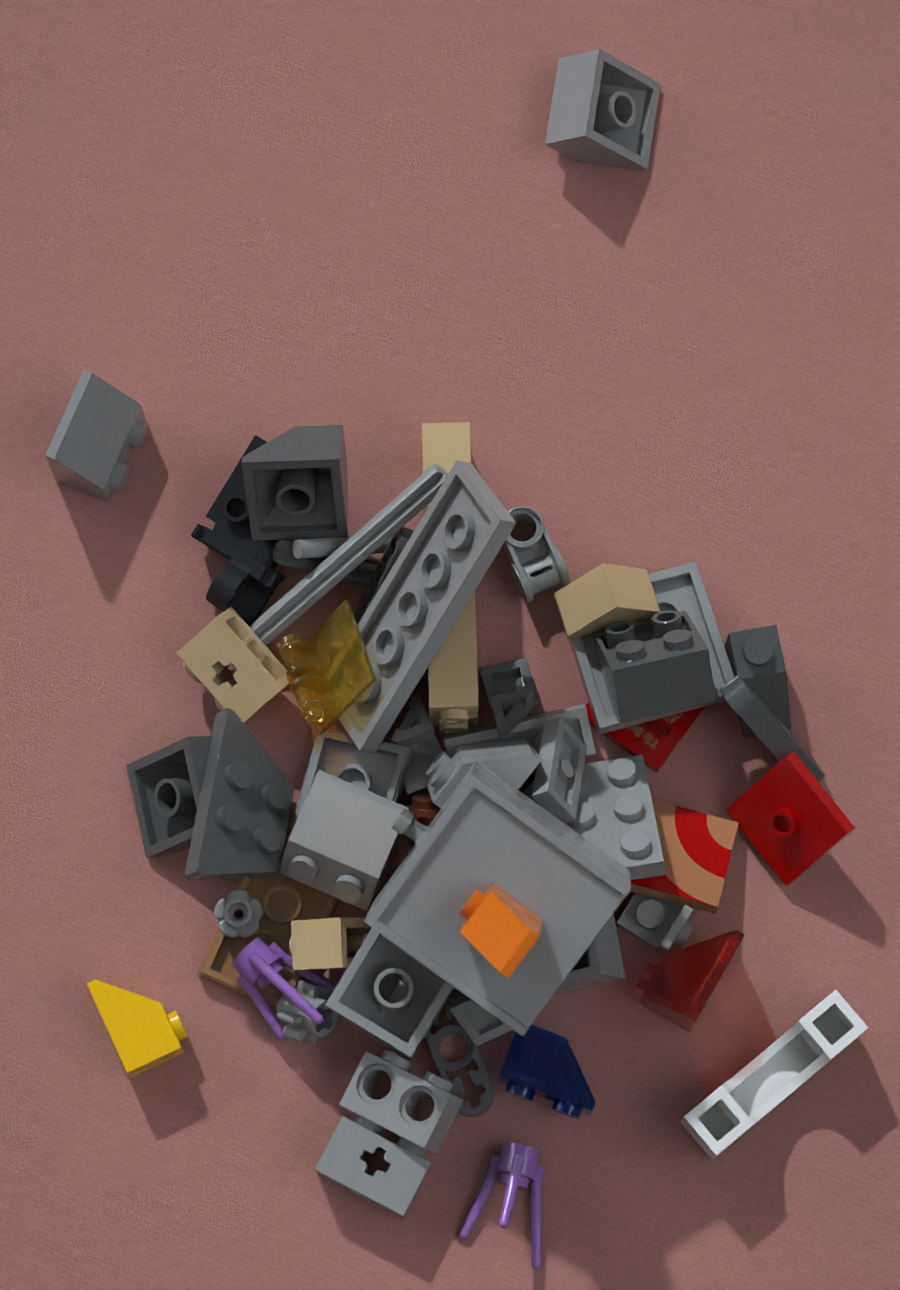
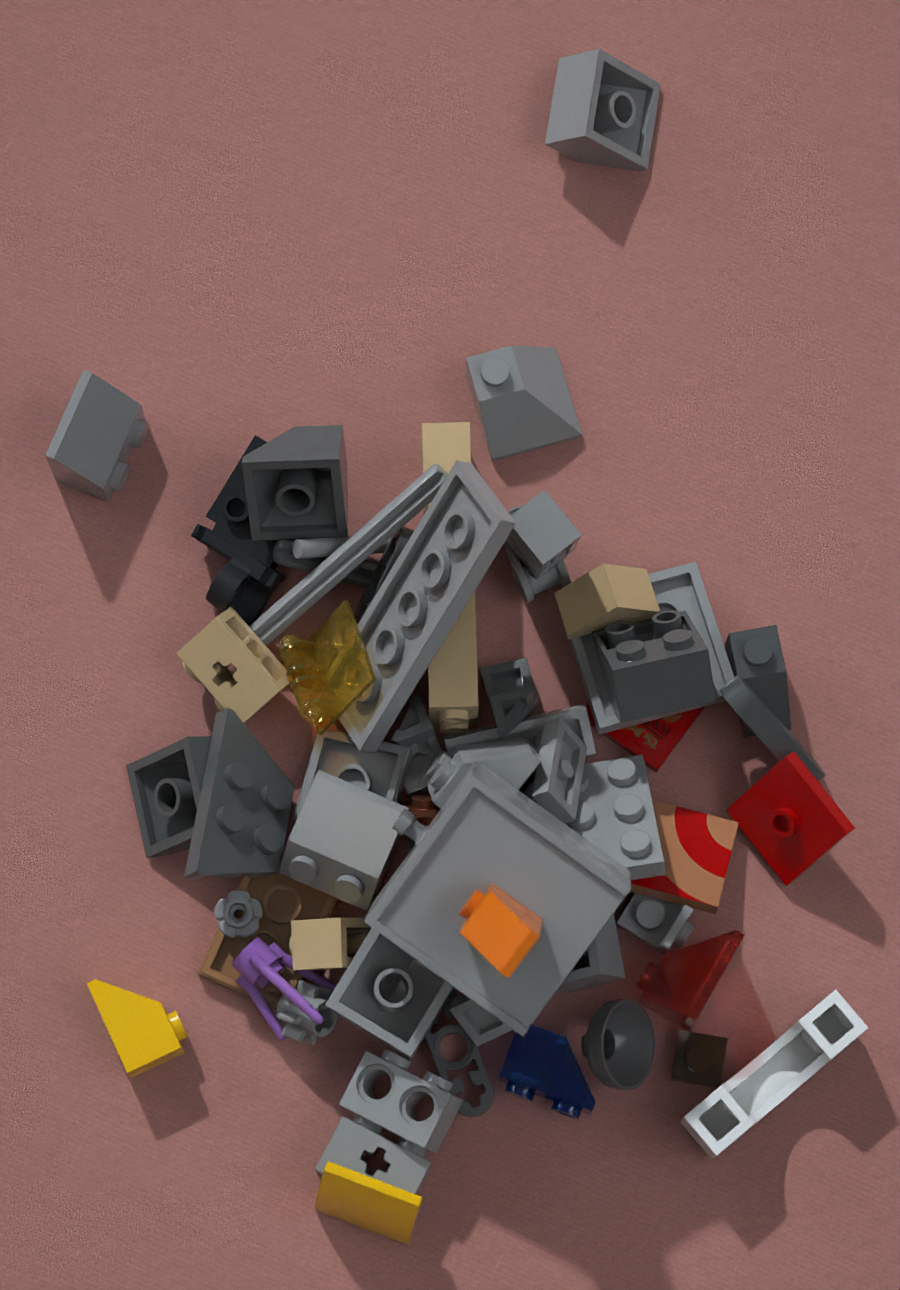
(367, 1202): none -> yellow slope
(516, 1168): medium lavender plant -> none
(521, 399): none -> light grey slope
(542, 534): none -> light grey panel
(627, 1044): none -> dark grey piece
(699, 1059): none -> dark brown plate

